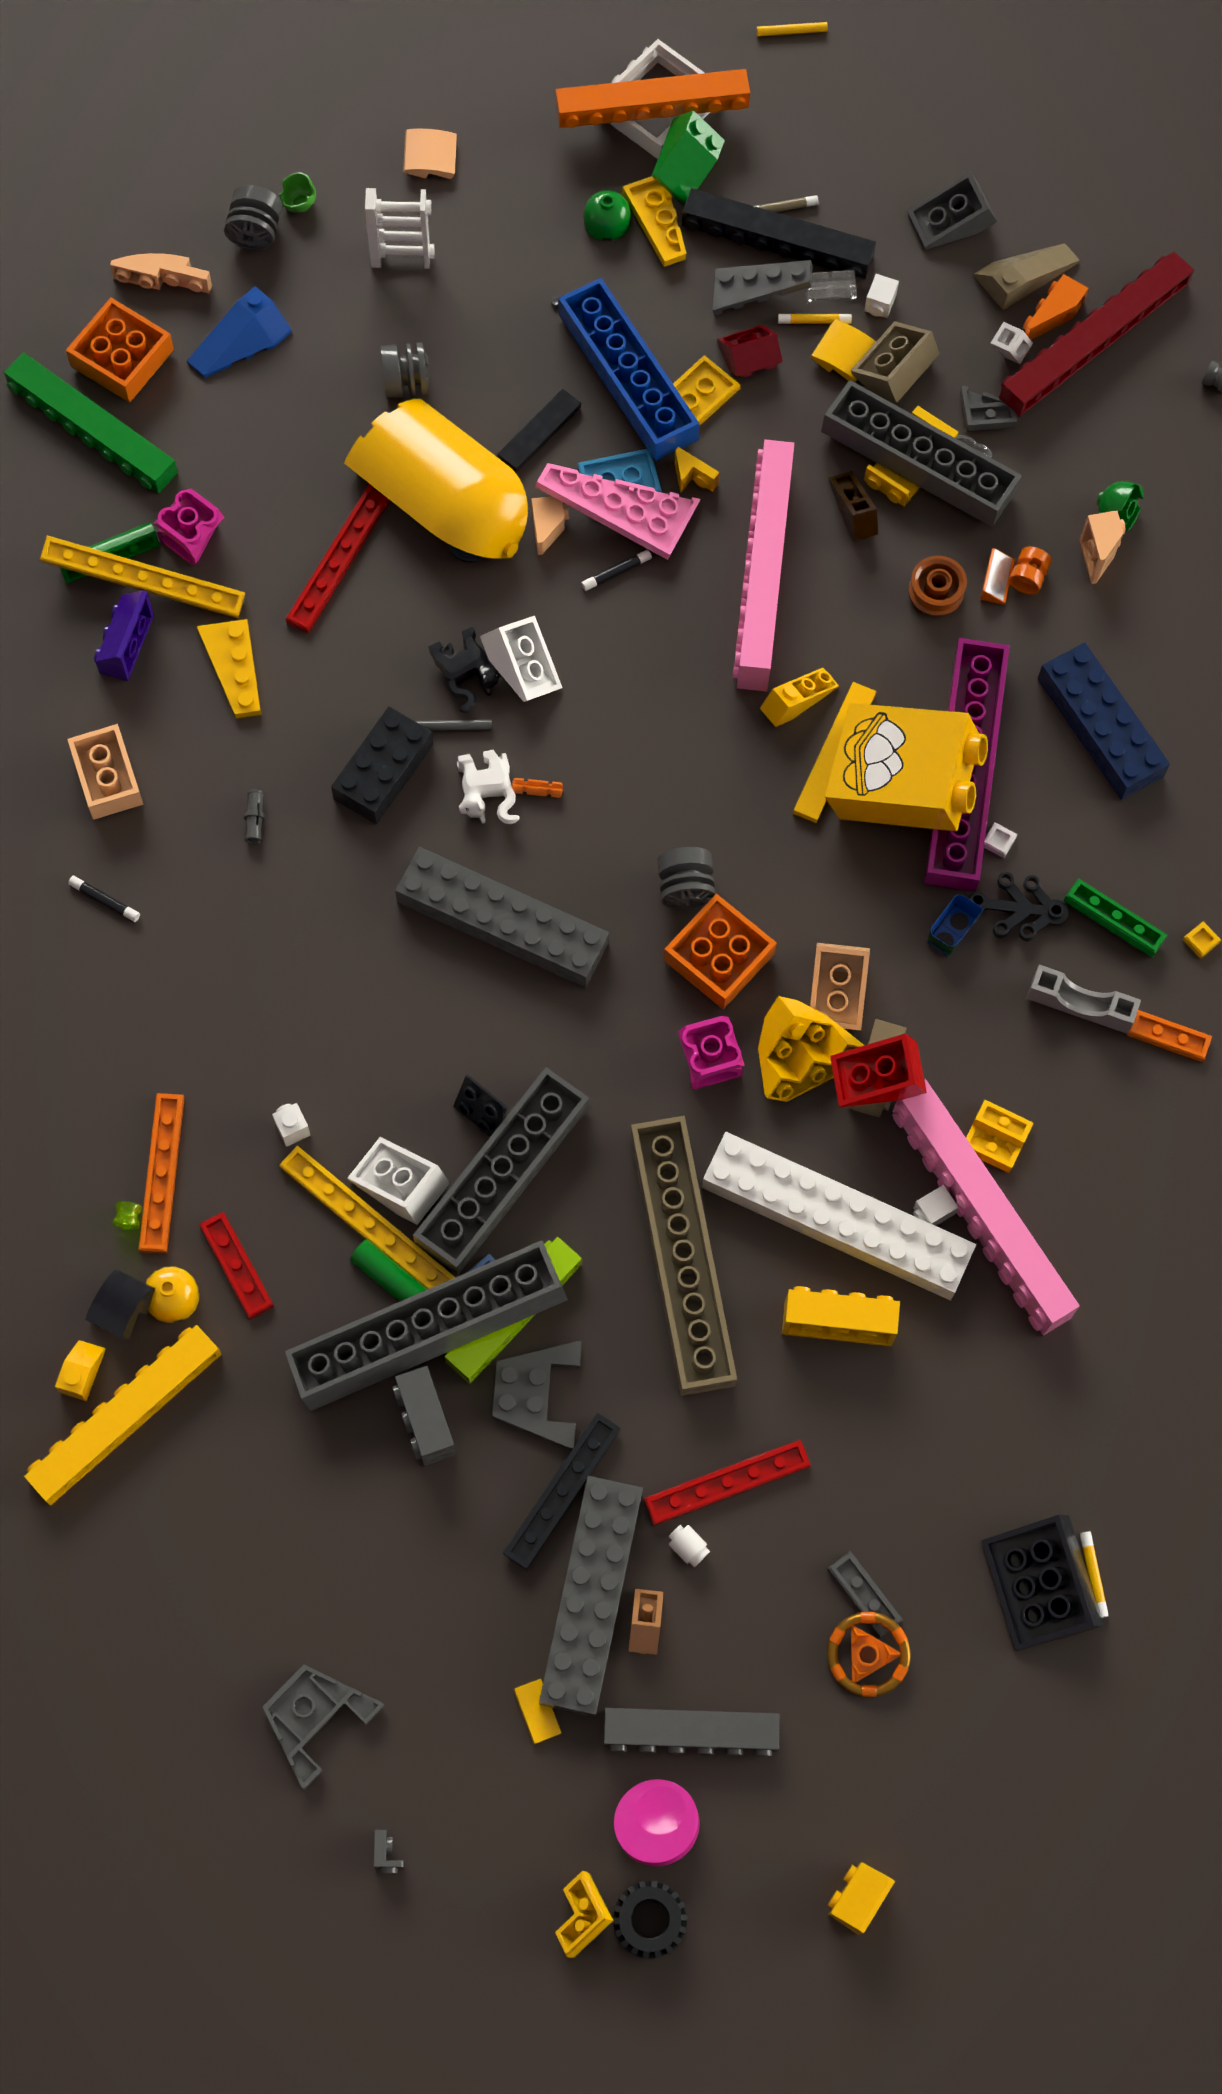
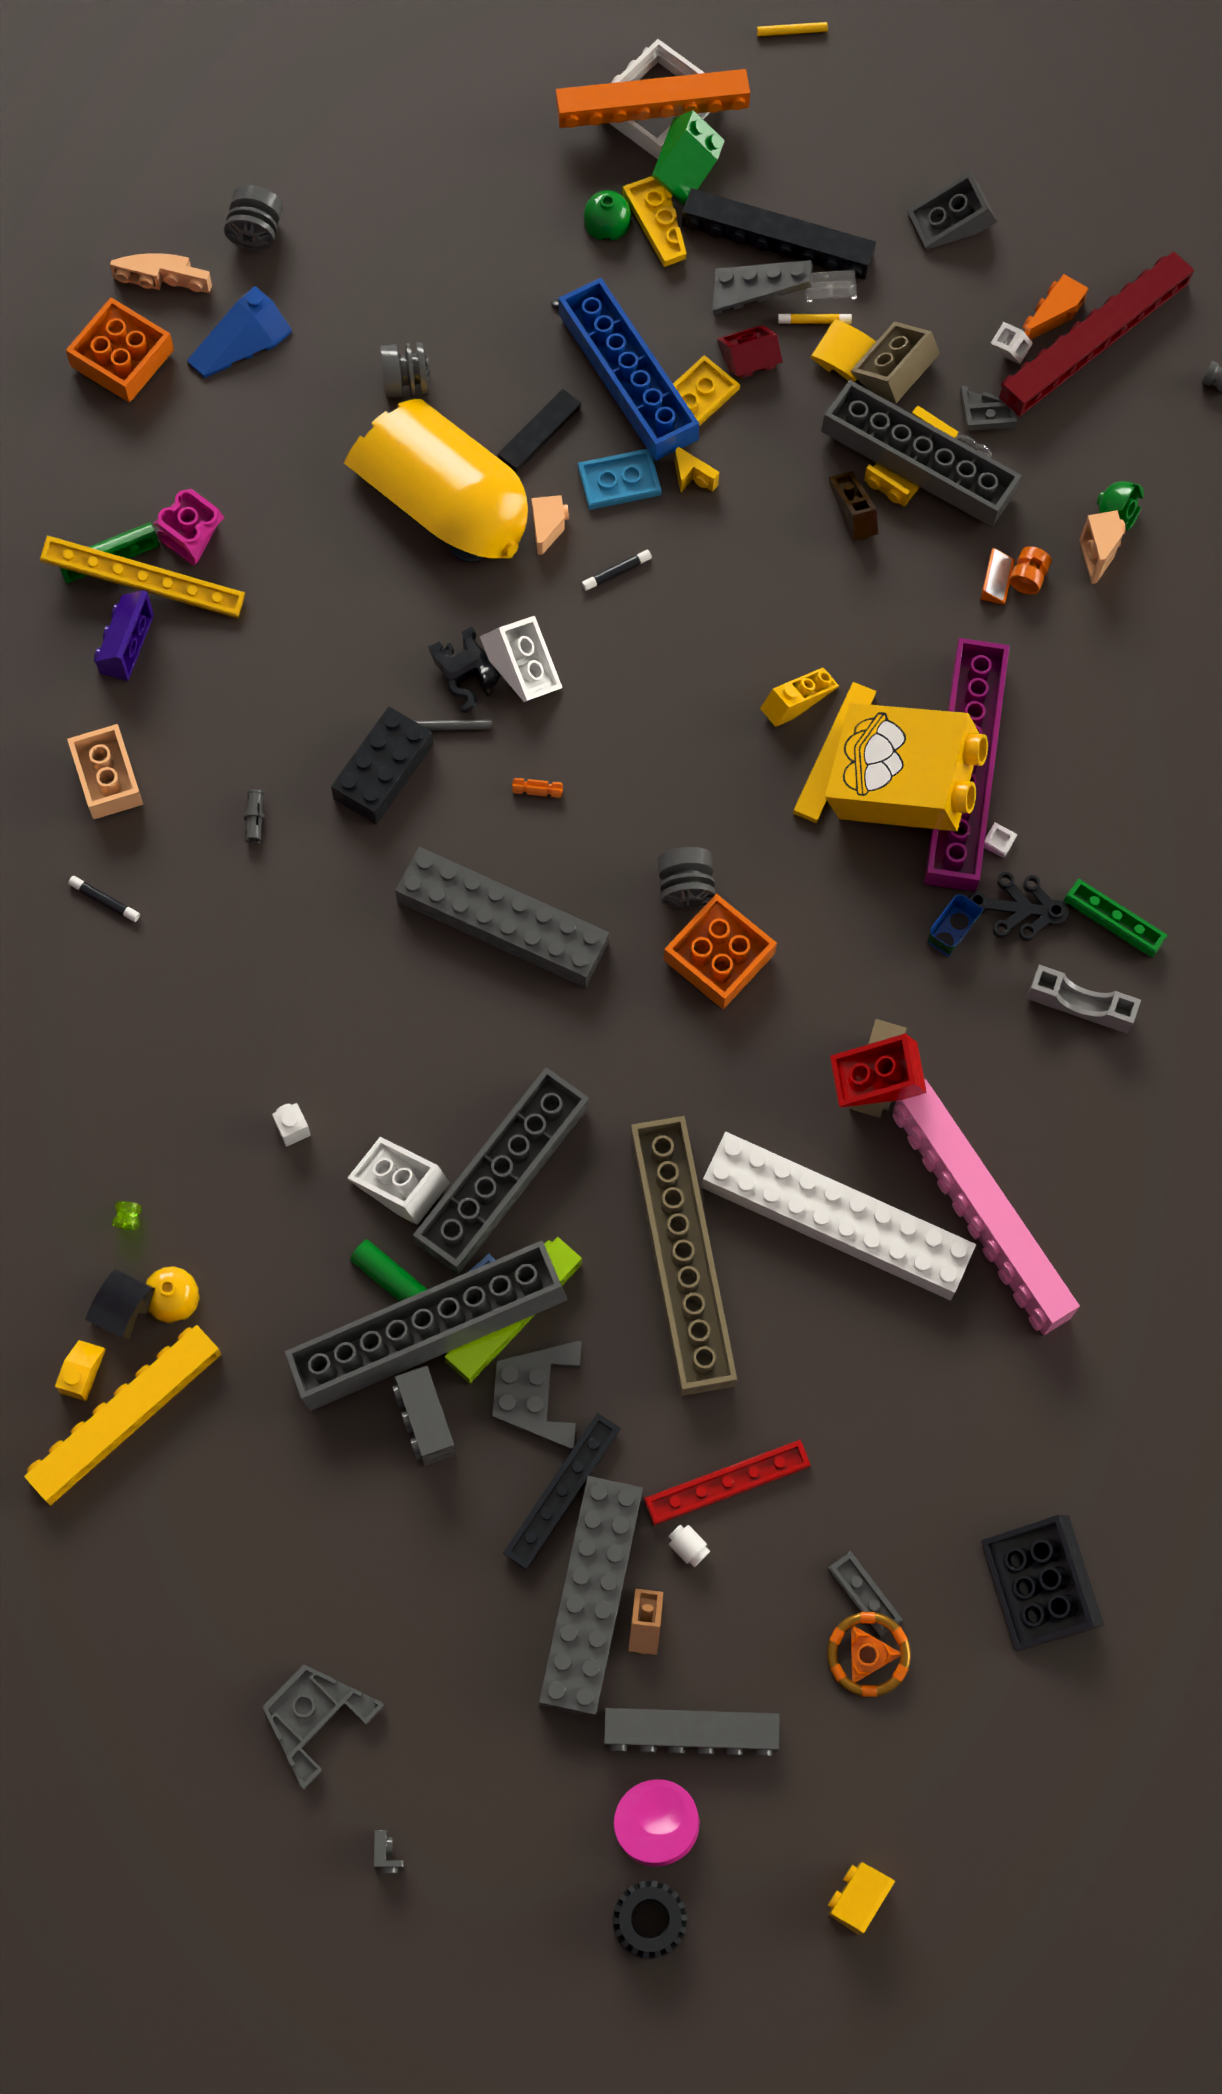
(91, 423): green brick -> none
(161, 1173): orange tile -> none
(232, 658): yellow wing -> none
(236, 1265): red tile -> none
(297, 193): bright green hair -> none
(337, 559): red tile -> none
(363, 1218): yellow tile -> none
(376, 234): white fence -> none
(429, 153): light nougat slope -> none
(480, 1106): black hinge -> none
(486, 783): white animal -> none
(539, 1719): yellow tile -> none
(589, 1915): yellow brick -> none
(626, 507): bright pink wing -> none
(711, 1052): dark pink piece -> none
(763, 565): bright pink brick -> none
(791, 204): dark tan bar -> none
(798, 1048): yellow brick -> none
(840, 983): light nougat slope -> none
(840, 1316): yellow brick -> none
(881, 296): white brick -> none
(935, 1206): white brick -> none
(936, 600): dark orange wheel -> none
(998, 1135): yellow slope -> none
(1022, 274): dark tan wedge -> none
(1093, 1572): yellow bar -> none
(1103, 721): dark blue brick -> none
(1170, 1036): orange tile -> none
(1201, 939): yellow tile -> none

